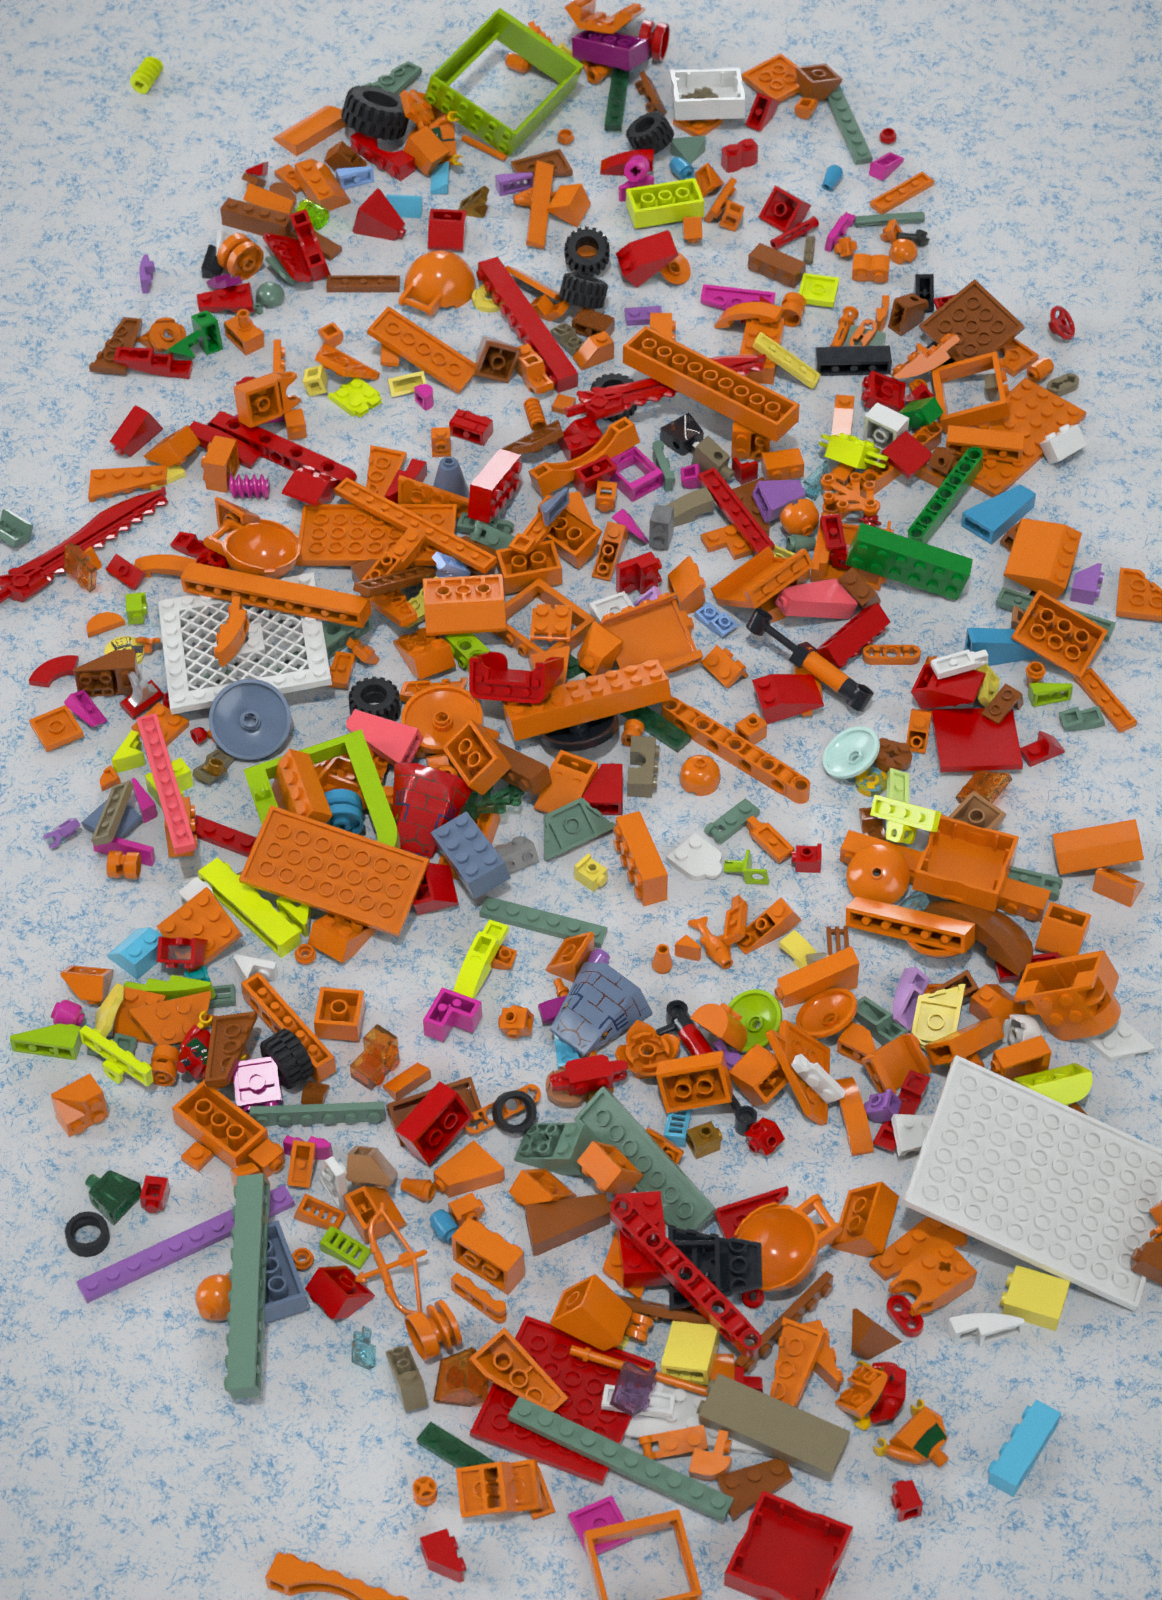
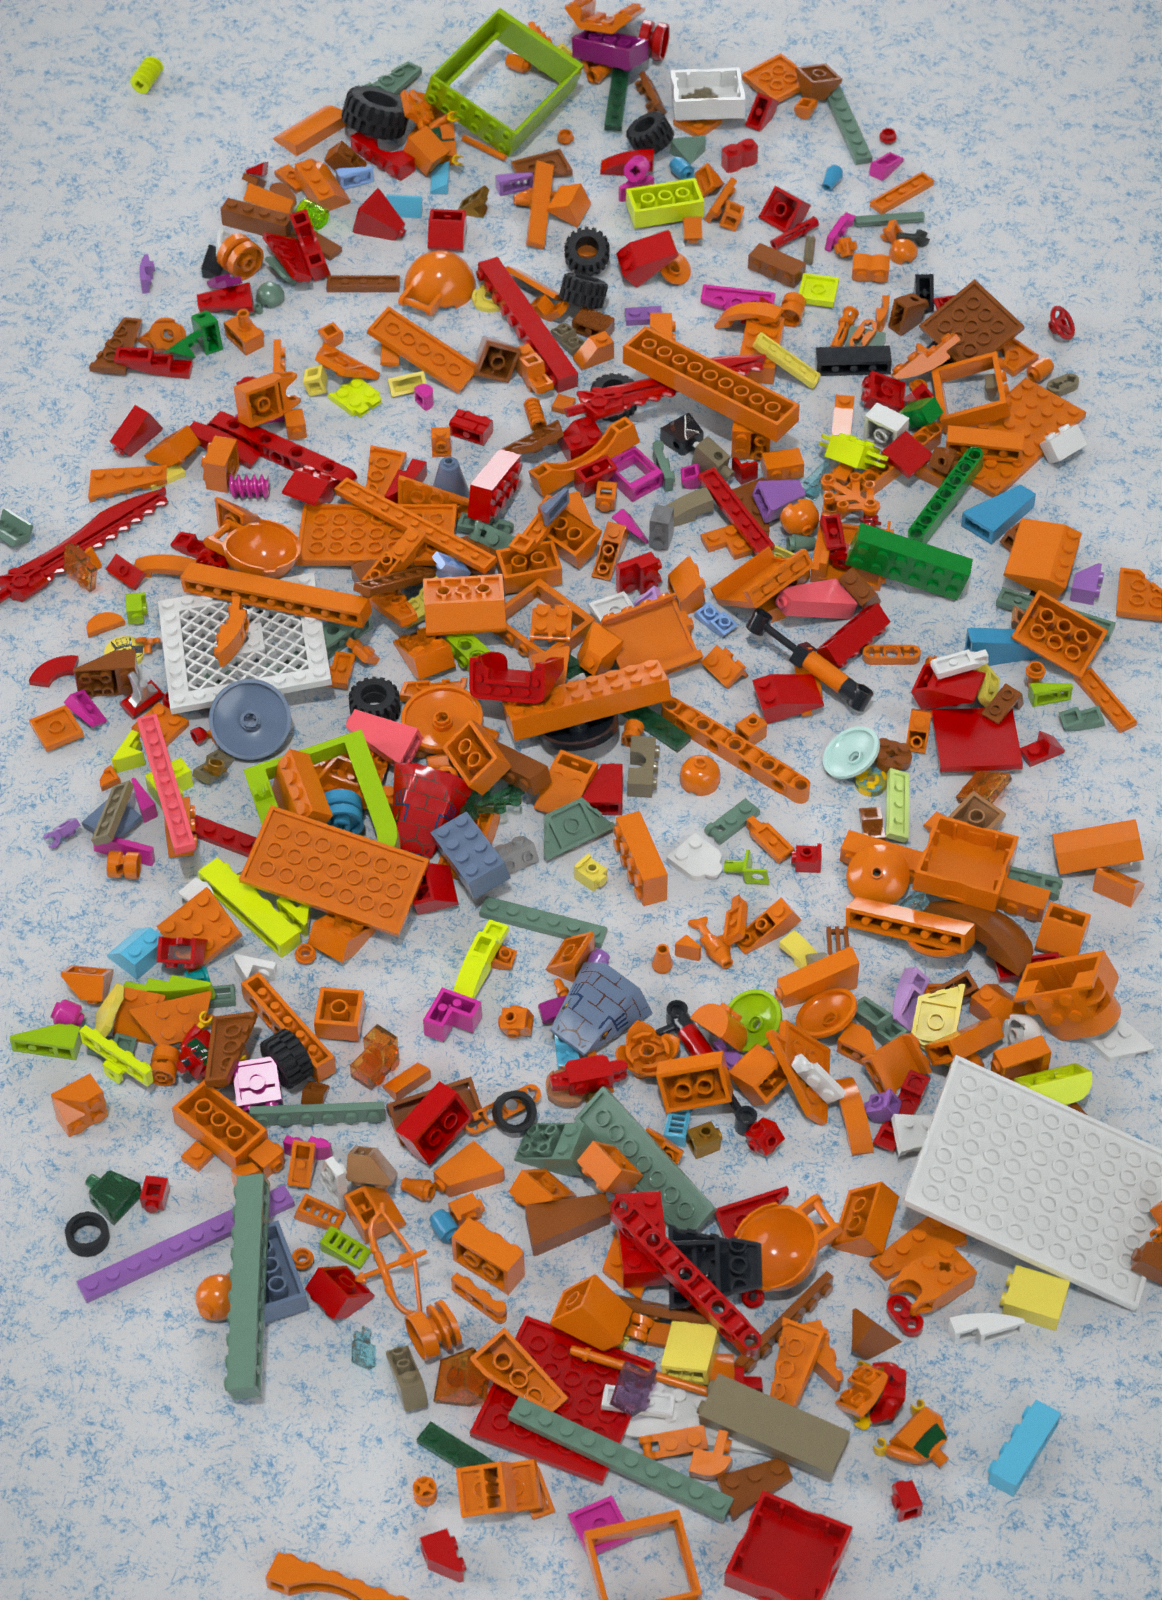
(658, 1335): none -> orange tile
(904, 818): neon yellow plate -> none

